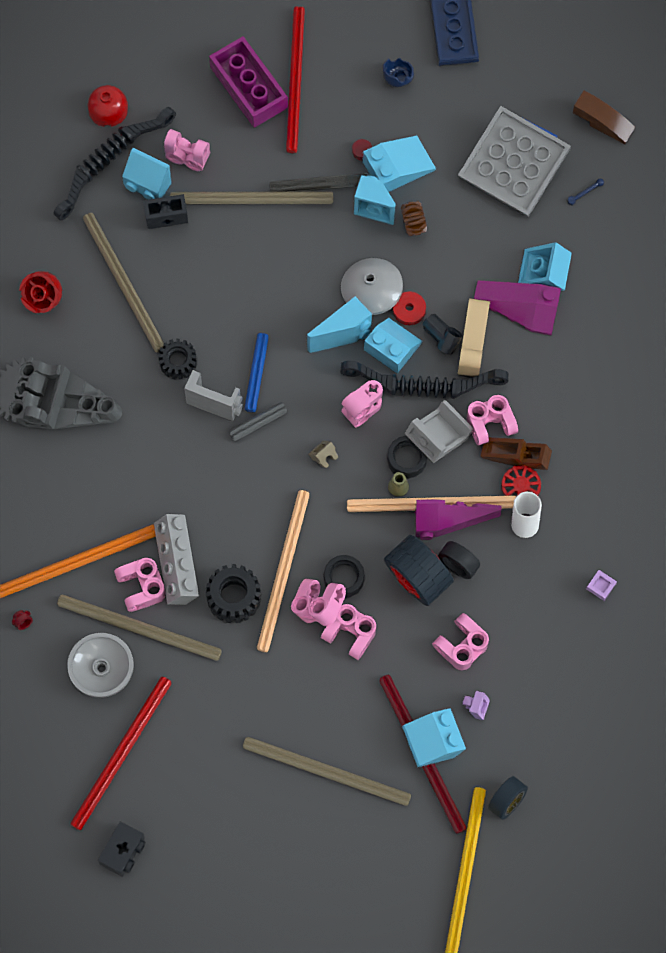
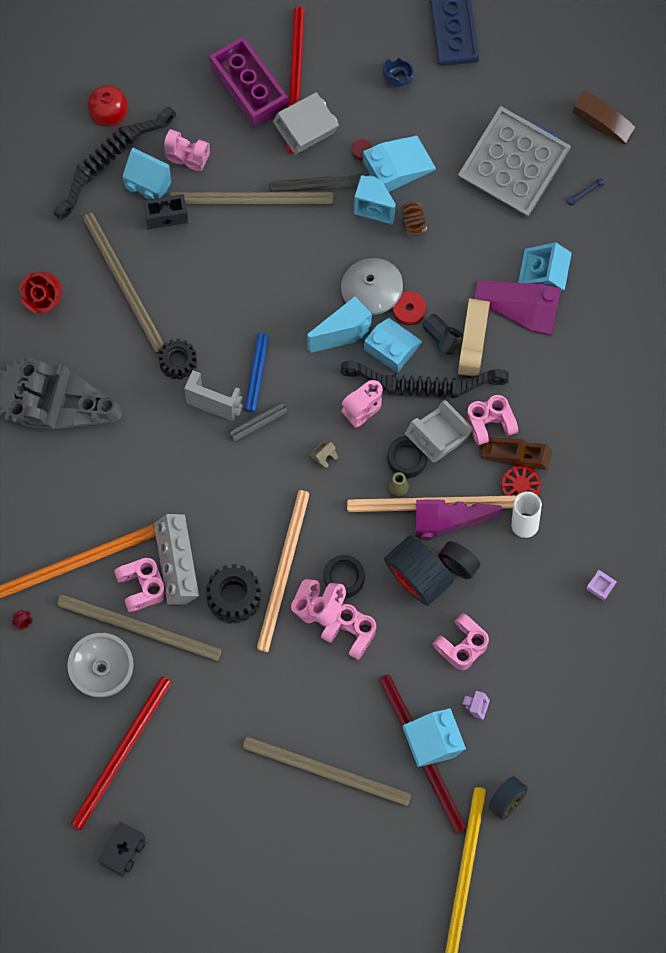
(306, 123): none -> light grey brick

